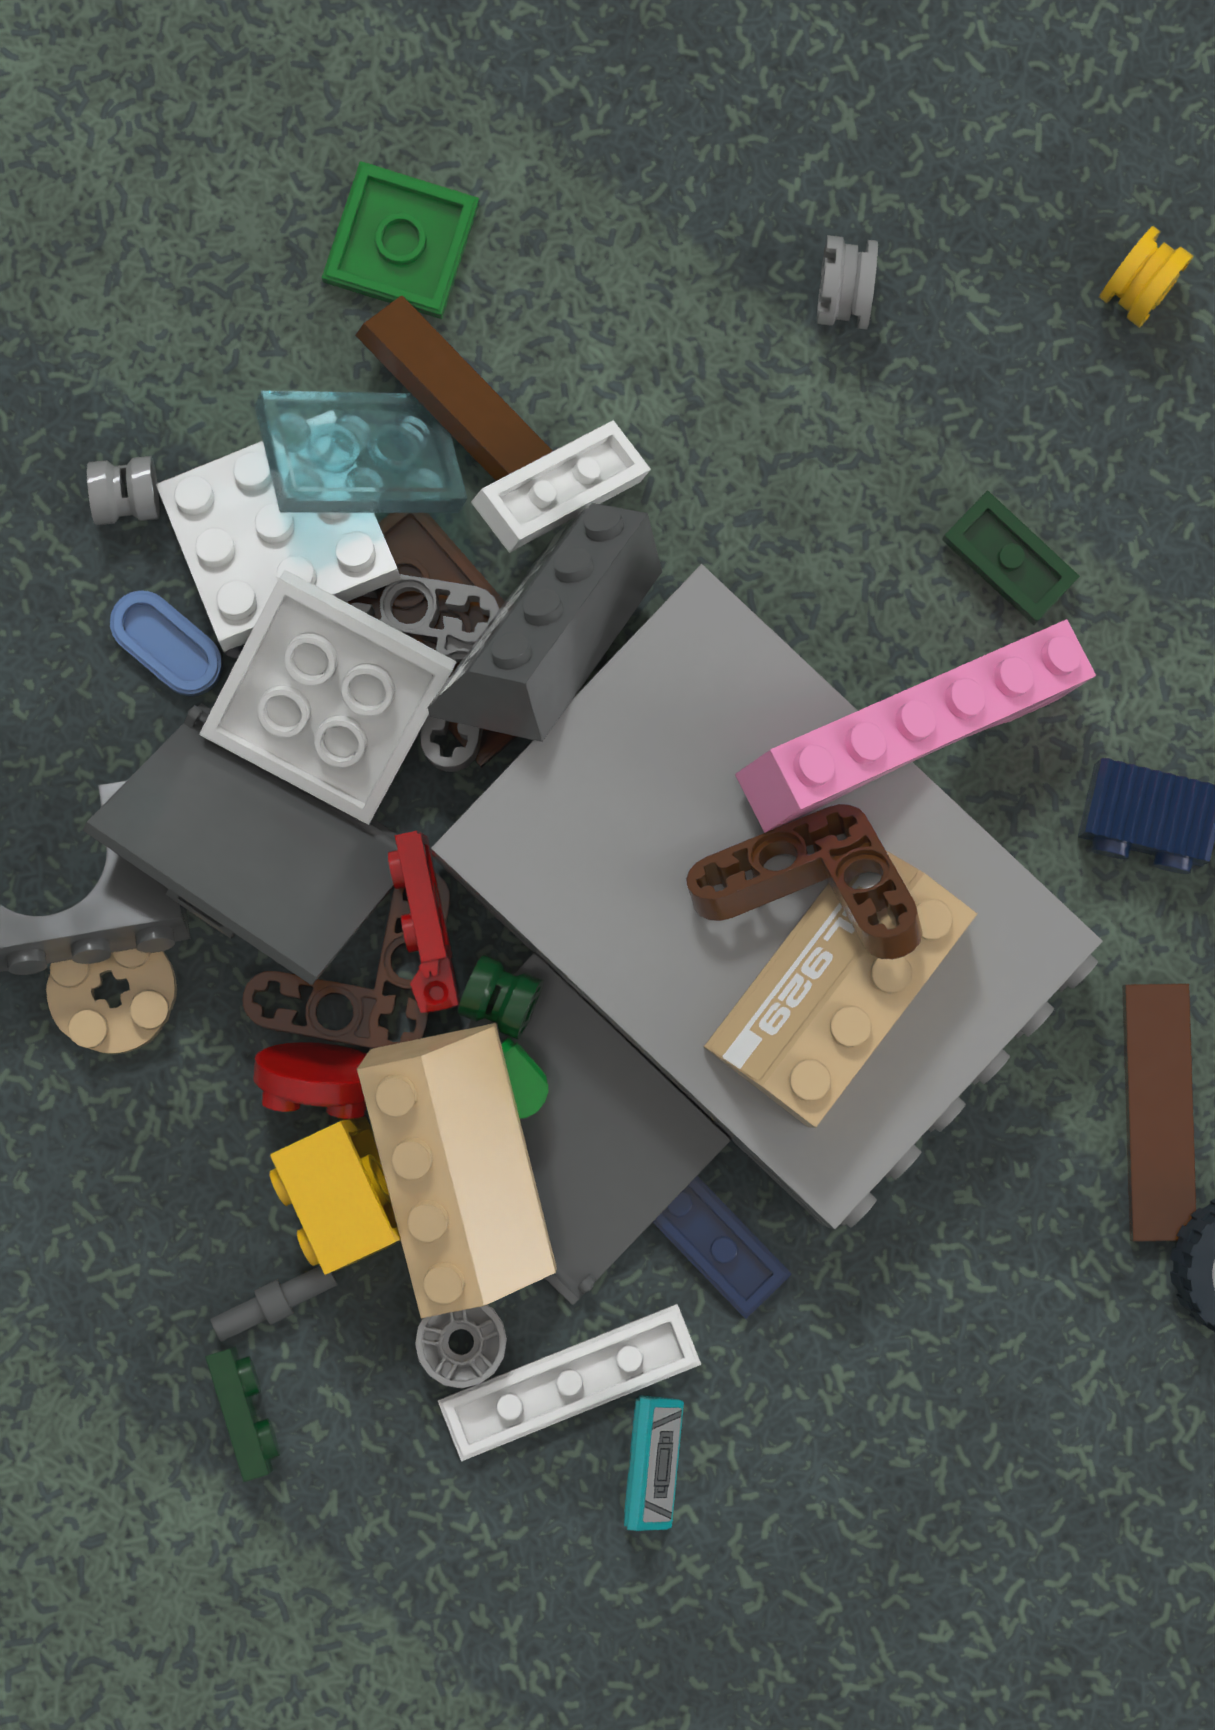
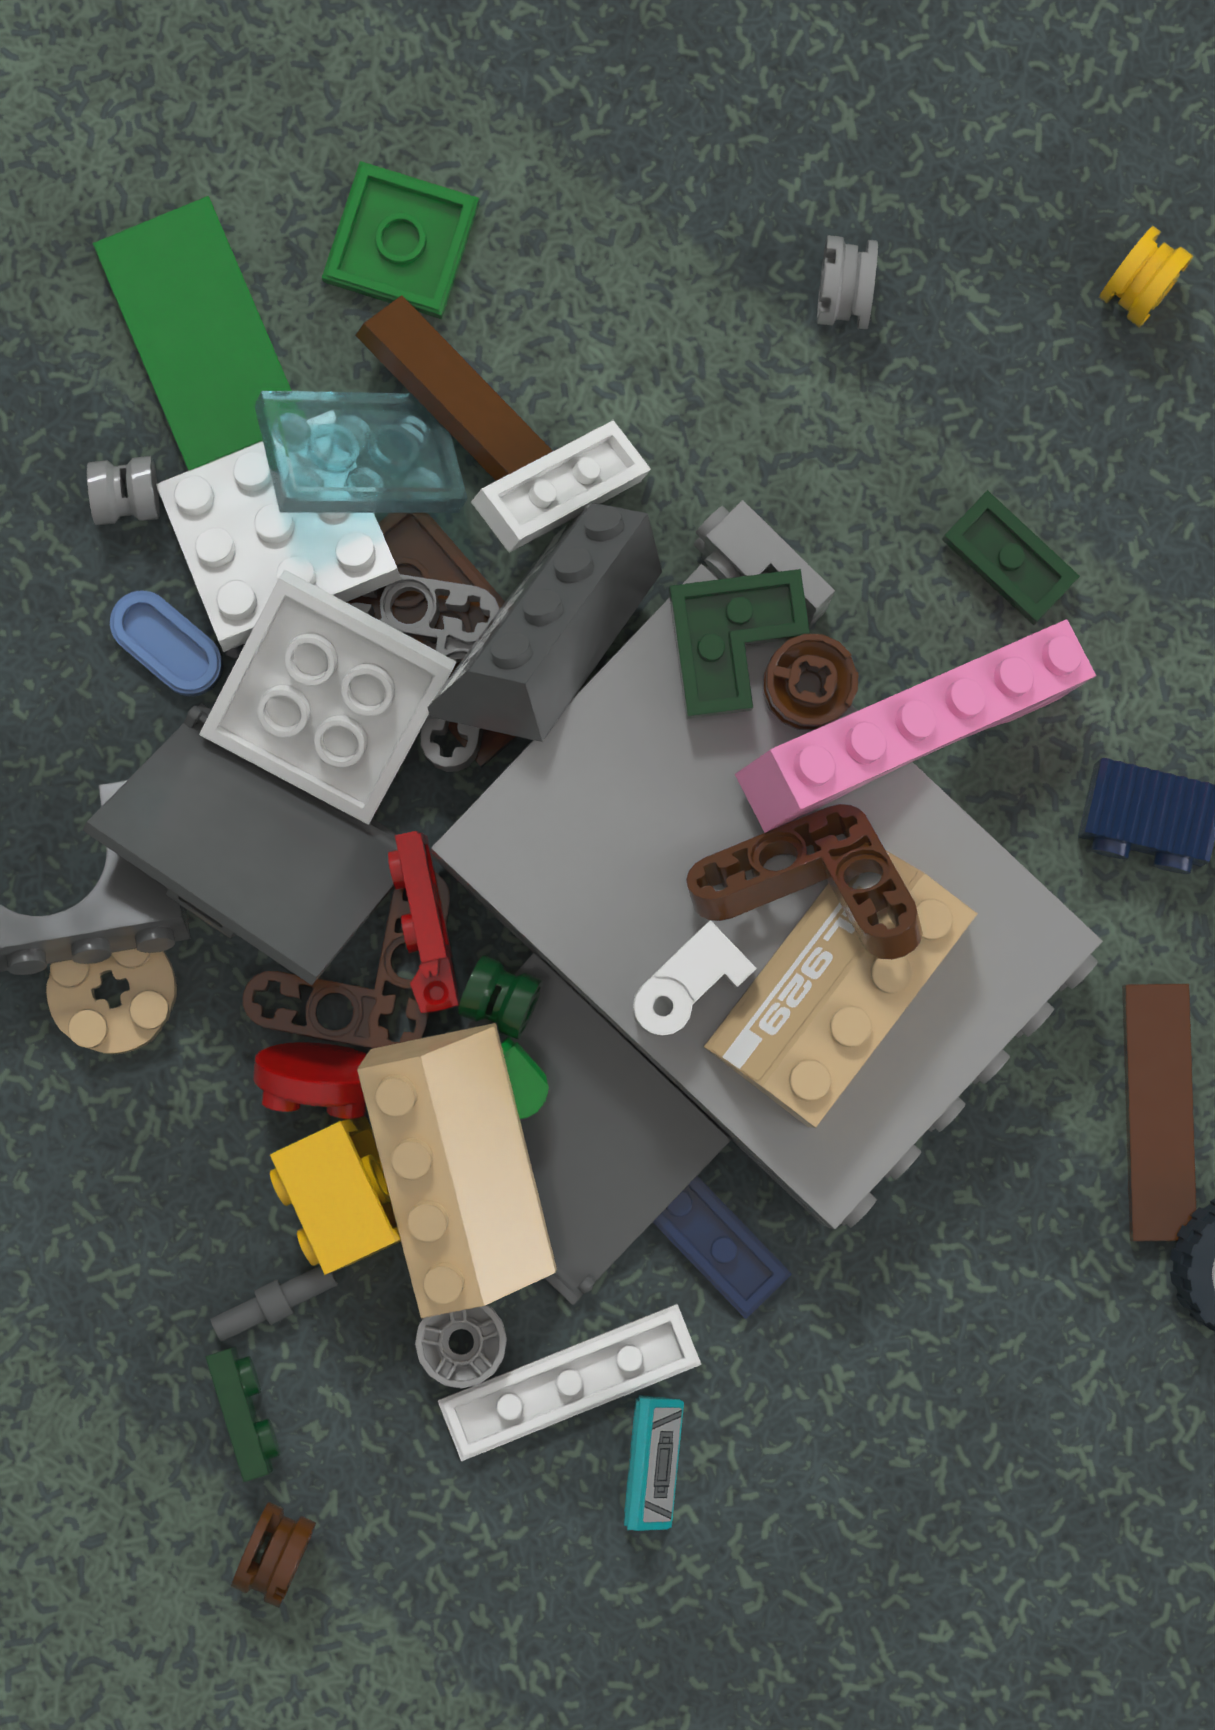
(194, 328): none -> green tile
(280, 1556): none -> reddish brown wheel
(668, 995): none -> white leg
(715, 624): none -> dark green plate
(745, 545): none -> light grey plate
(810, 681): none -> reddish brown wheel

